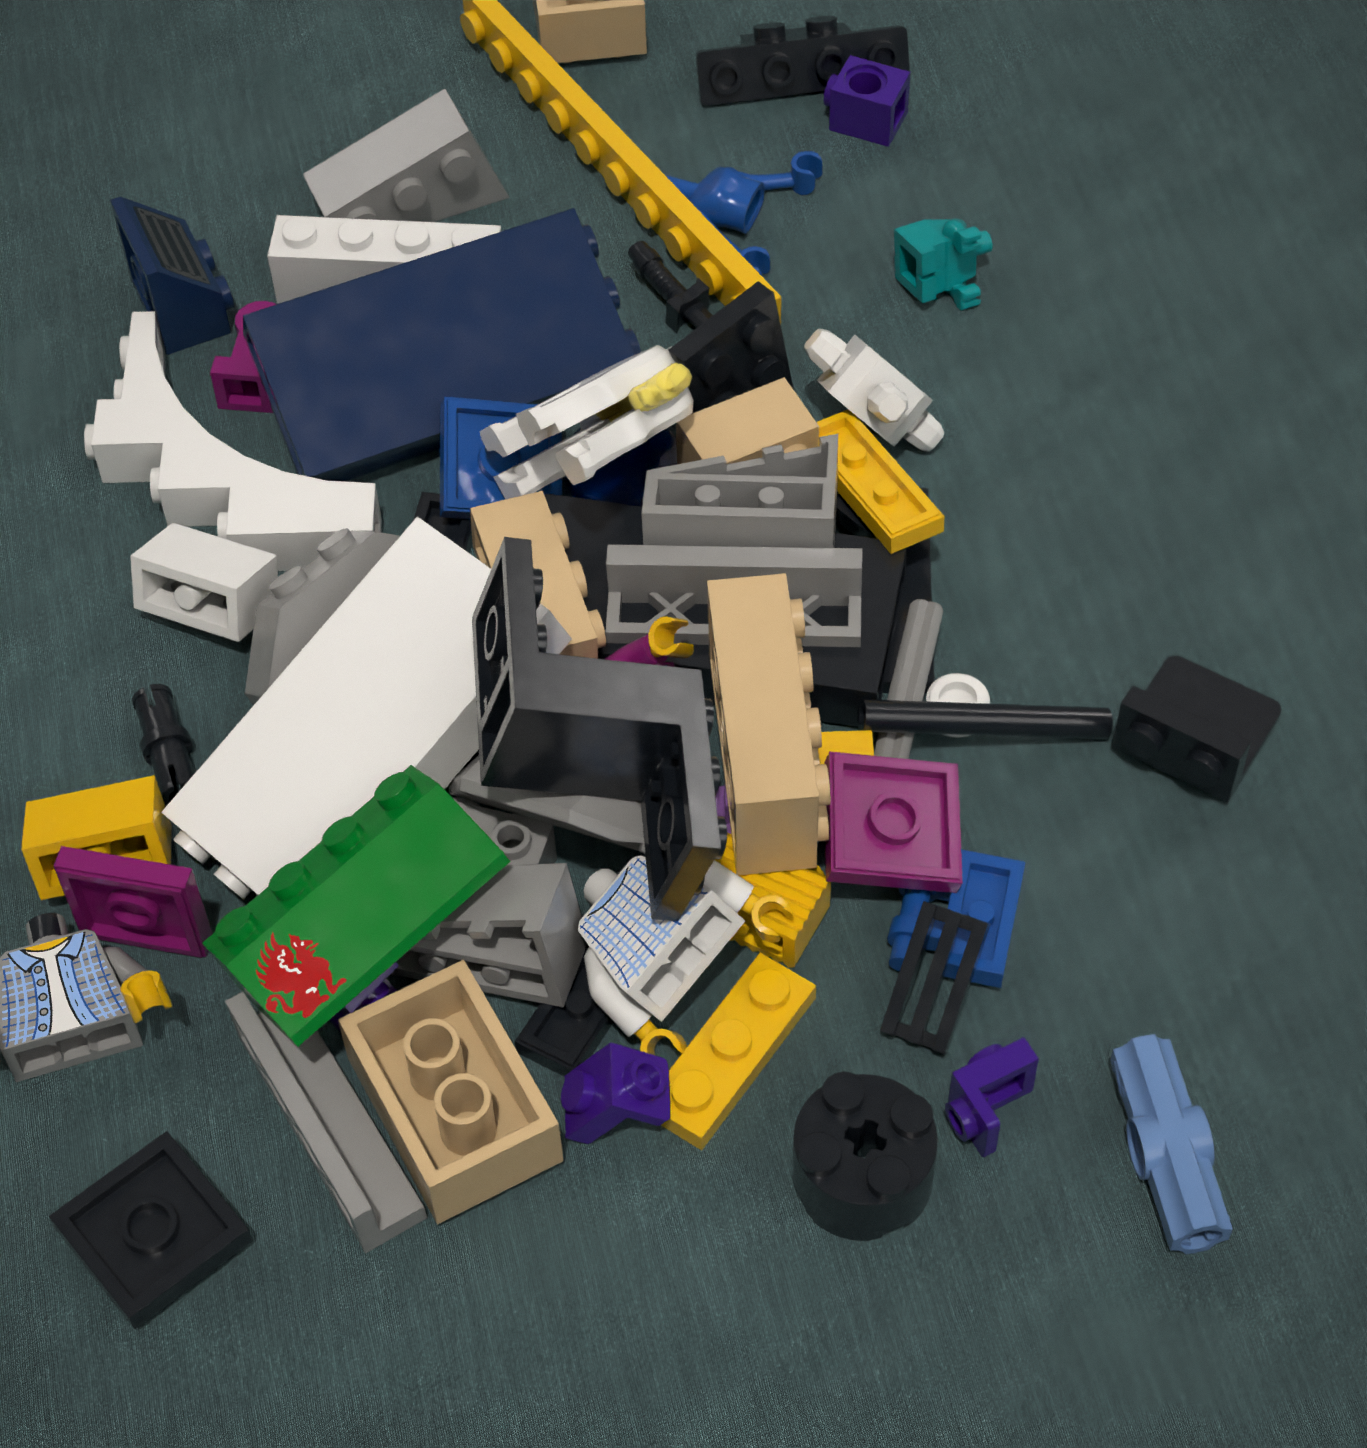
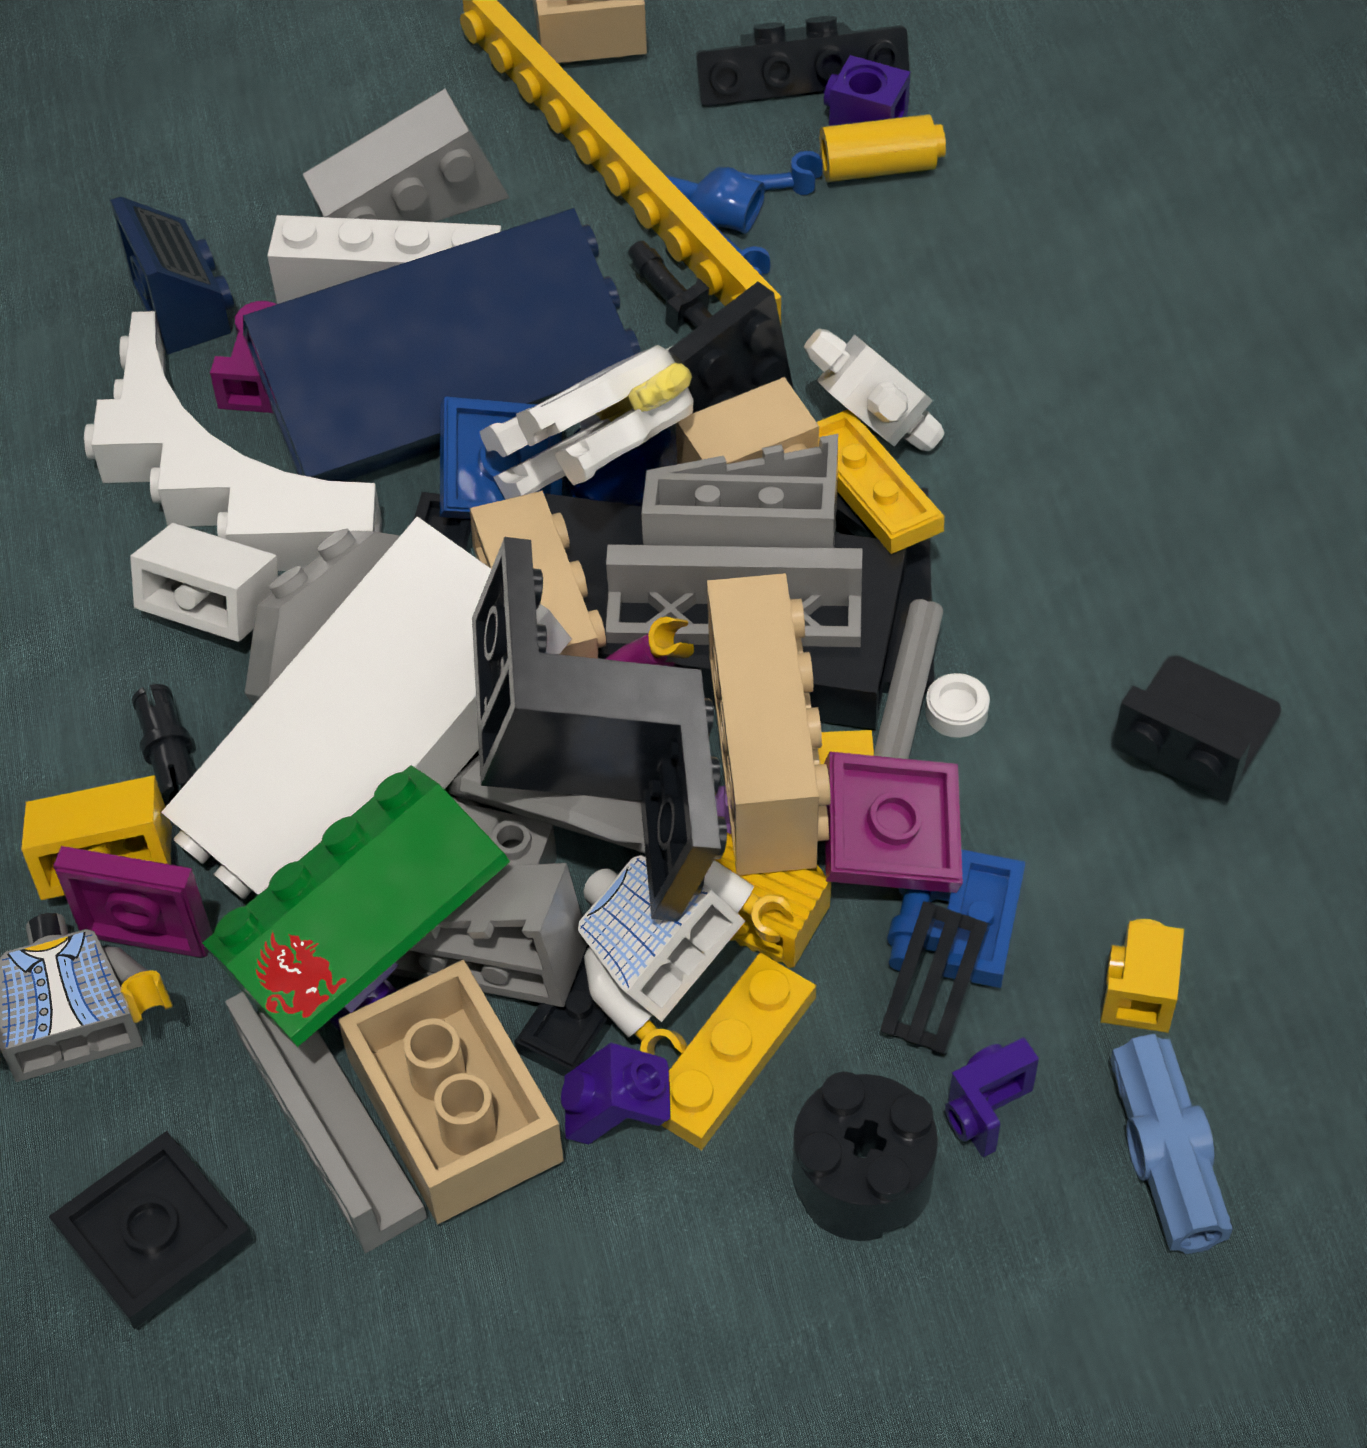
(881, 147): none -> yellow brick
(940, 258): teal piece -> none
(984, 719): black piece -> none
(1144, 977): none -> yellow brick

